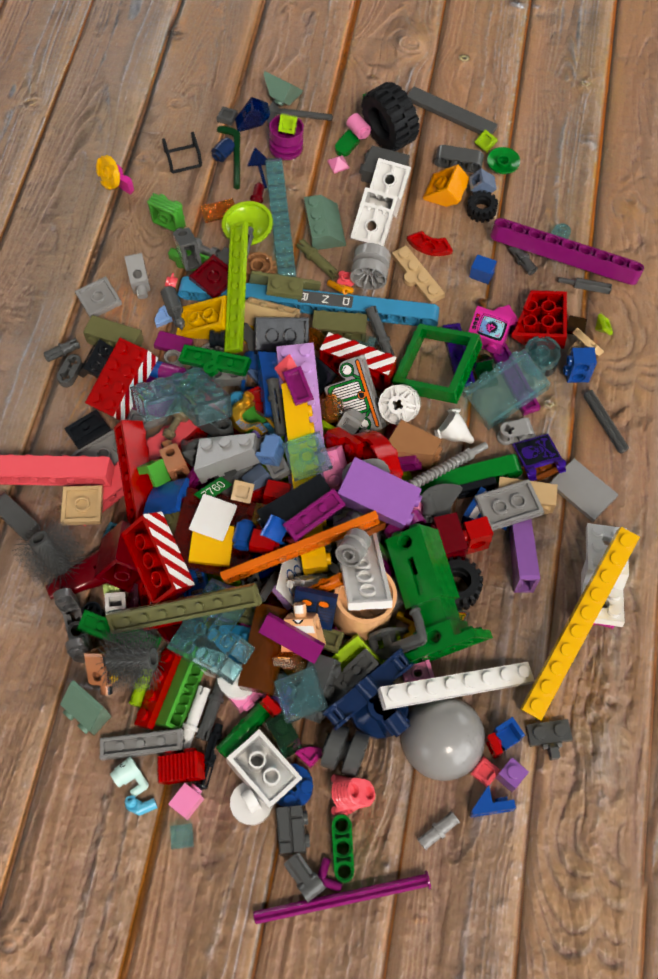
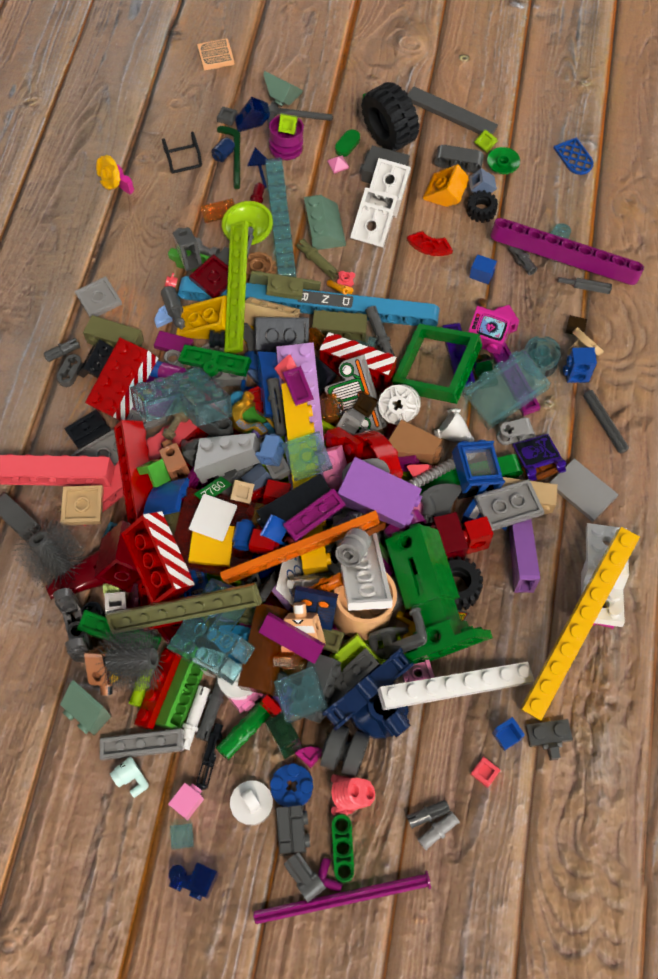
(138, 275): light grey torso -> none
(139, 807): medium azure arm -> none
(166, 212): bright green brick -> none
(181, 767): red brick -> none
(198, 883): none -> clear blue brick
(215, 54): none -> light nougat tile
(263, 769): white slope -> none
(358, 126): bright pink brick -> none
(365, 404): none -> dark brown tile
(370, 266): light grey wheel -> none
(417, 275): tan hinge -> none
(418, 469): none -> coral slope
(428, 814): none -> dark grey axle
(443, 739): light grey piece -> none
(477, 465): none -> blue window
(486, 806): blue slope -> none
(494, 745): red tile -> none
(512, 775): medium lavender brick -> none
(543, 316): red wedge -> none
(580, 146): none -> blue window
(603, 325): lime slope -> none

